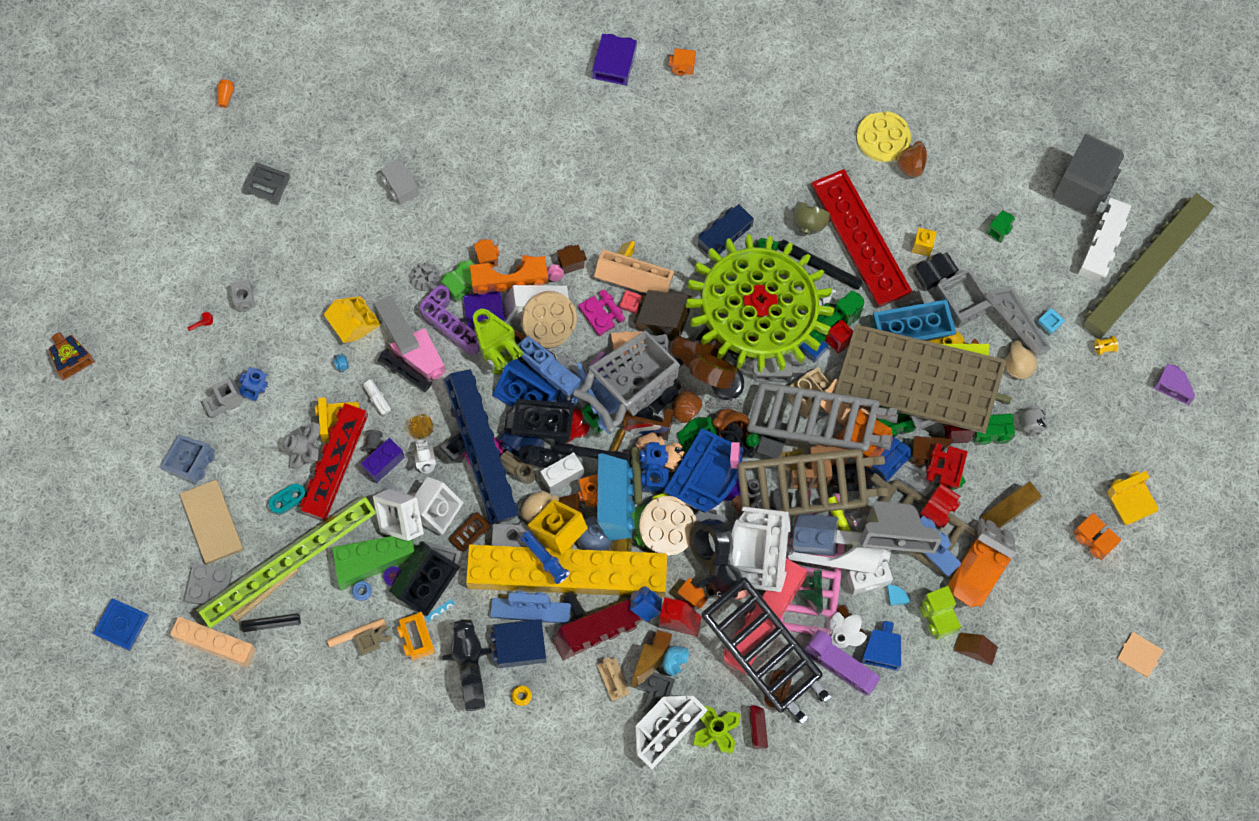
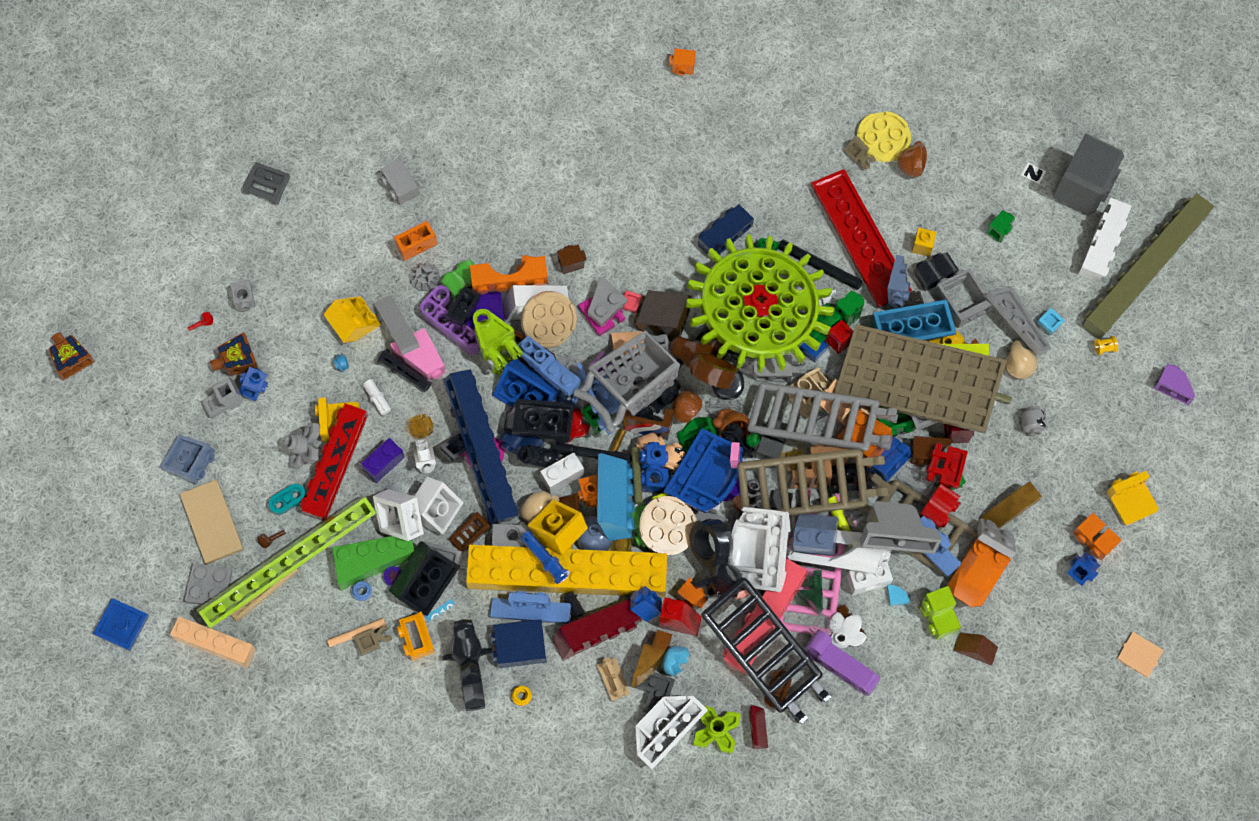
(224, 92): orange cone -> none
(235, 356): none -> torso
(266, 541): none -> reddish brown hand
(270, 622): black axle -> none
(373, 440): dark grey bush -> none
(415, 240): none -> orange brick
(463, 307): none -> black slope
(486, 252): orange brick -> none
(516, 467): dark tan piece -> none
(555, 272): bright pink plate -> none
(605, 302): none -> light grey wing
(614, 59): dark purple brick -> none
(627, 249): yellow slope -> none
(632, 273): light nougat brick -> none
(810, 218): olive cylinder -> none
(858, 152): none -> dark tan plate
(883, 648): blue torso -> none
(898, 285): none -> sand blue plate
(999, 429): green brick -> none
(1033, 173): none -> sticker
(1083, 568): none -> blue brick

